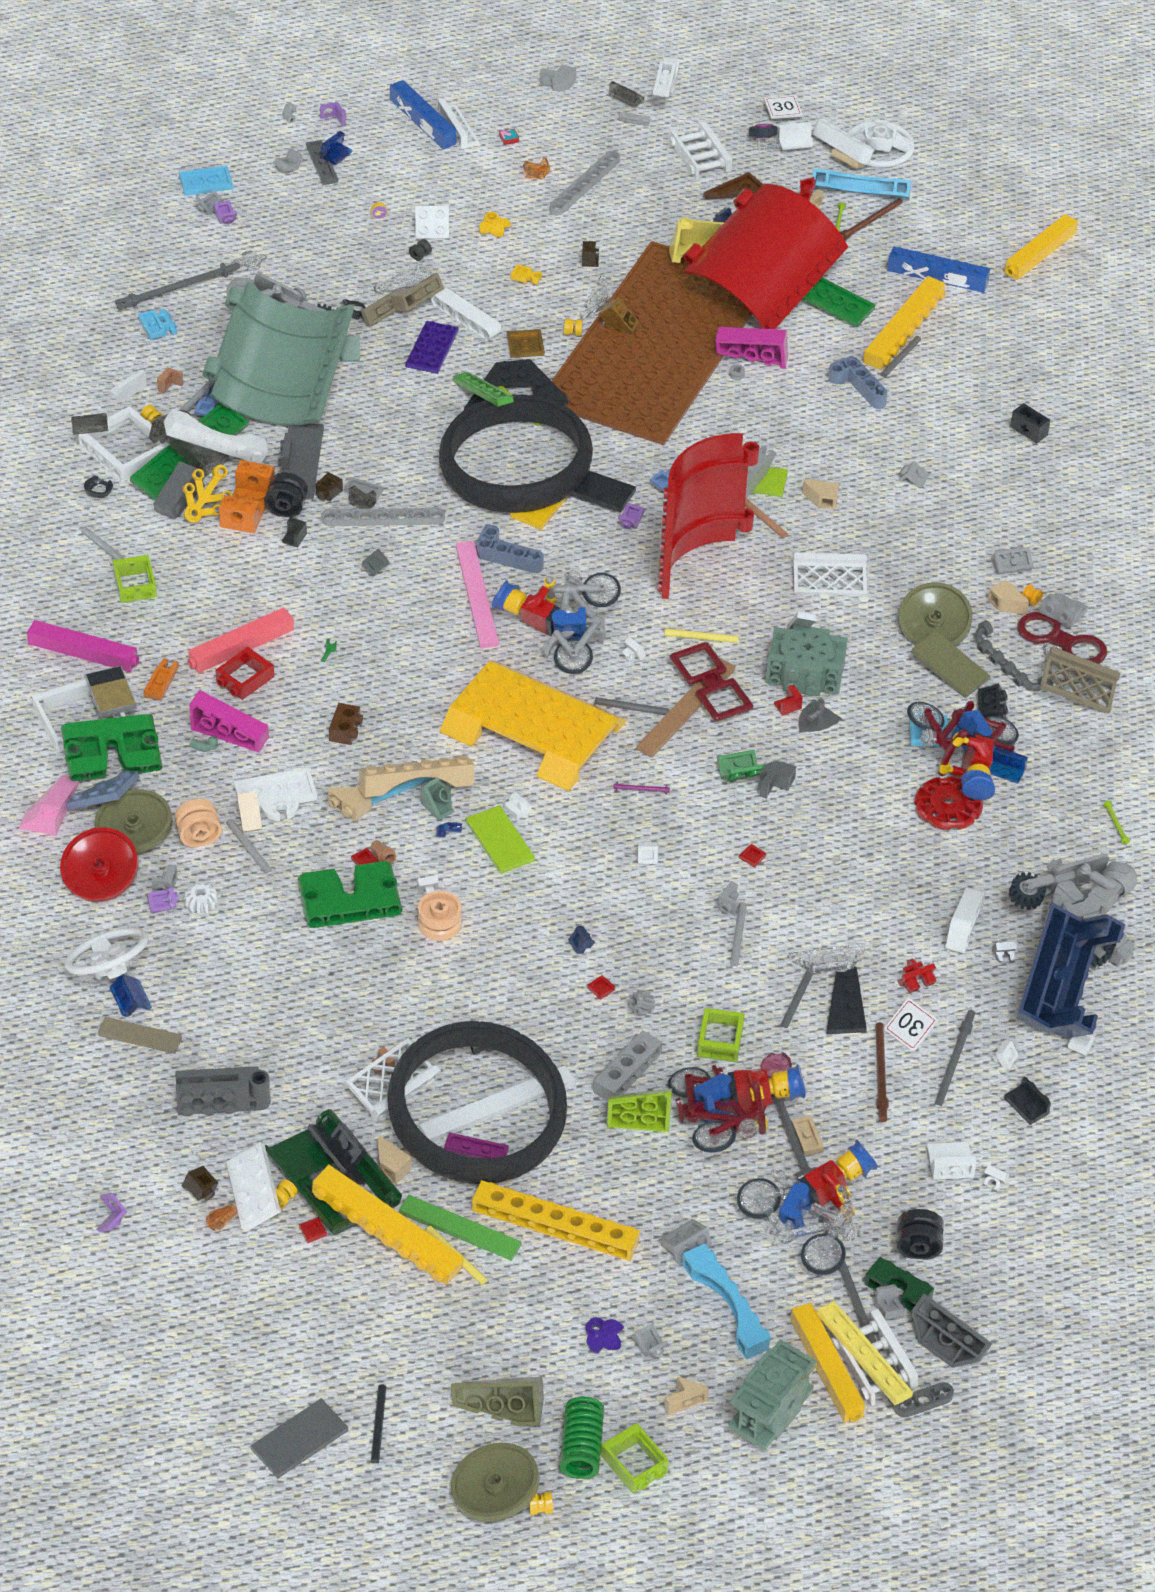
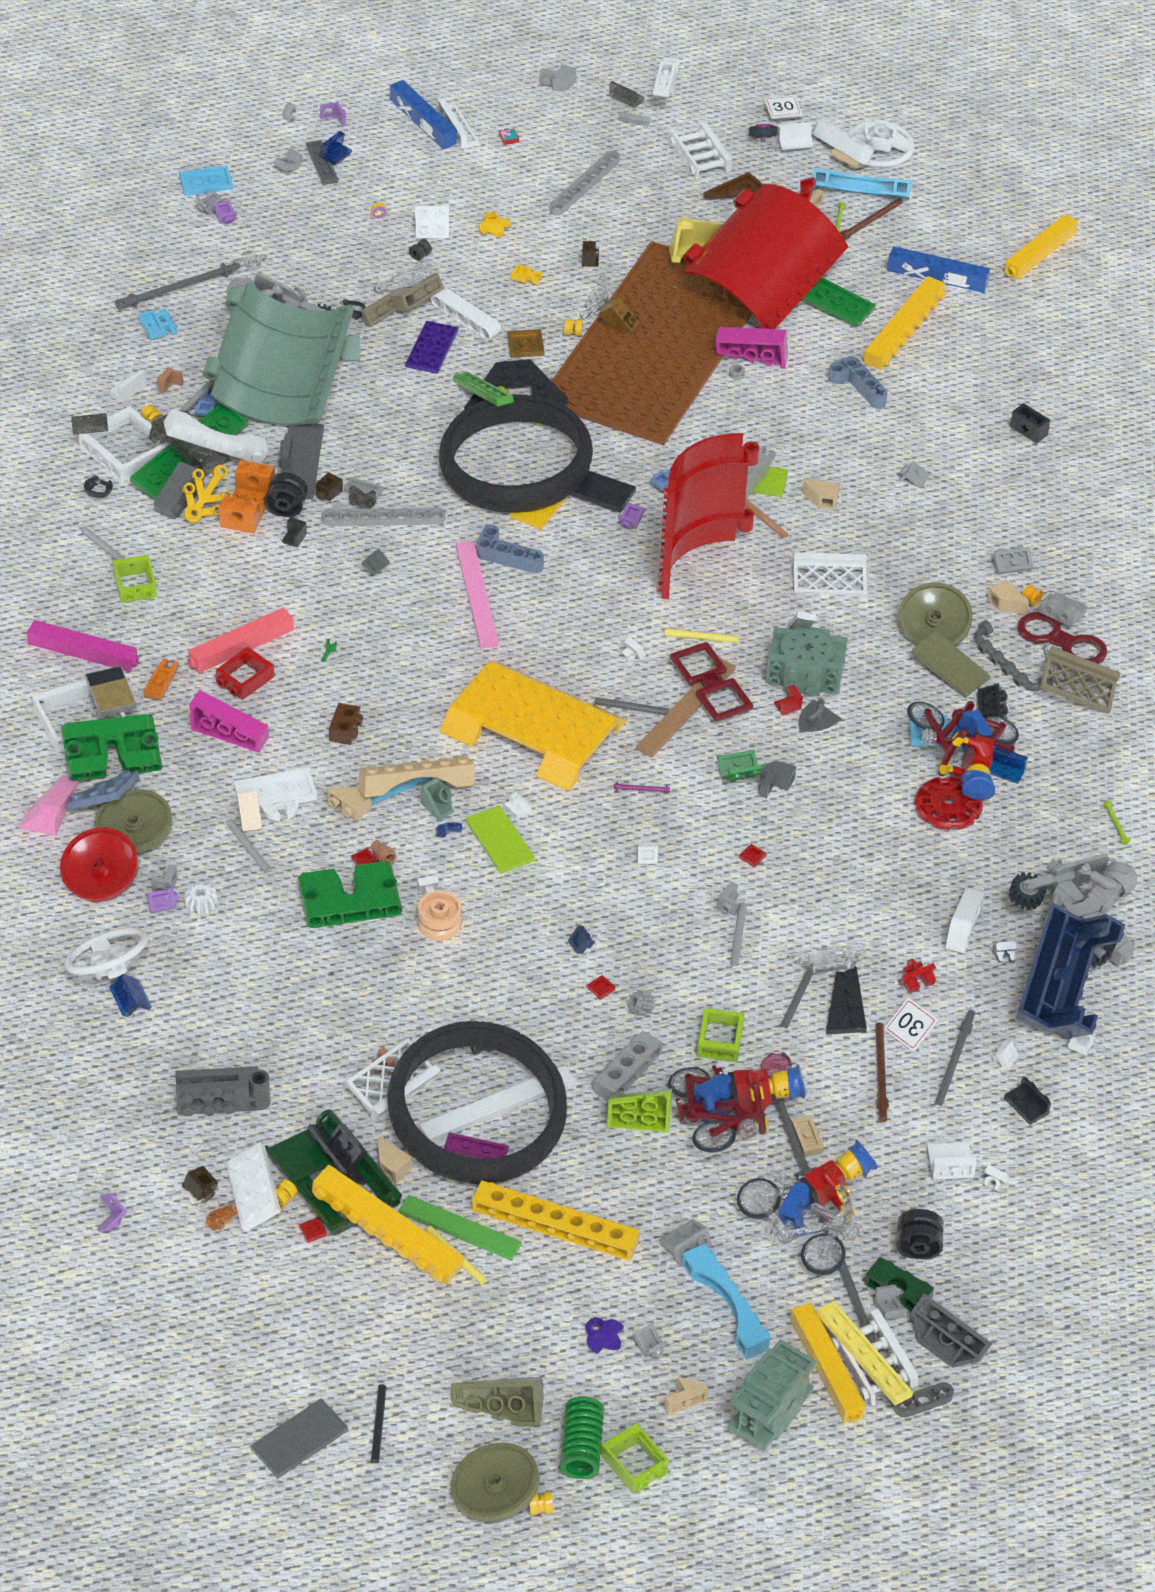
(140, 1035): dark tan tile -> none
(198, 823): light nougat wheel -> none
(204, 746): sand green arm -> none
(537, 170): clear orange bracket -> none
(562, 622): piece -> none
(723, 215): dark blue tile -> none
(900, 356): dark grey bar -> none

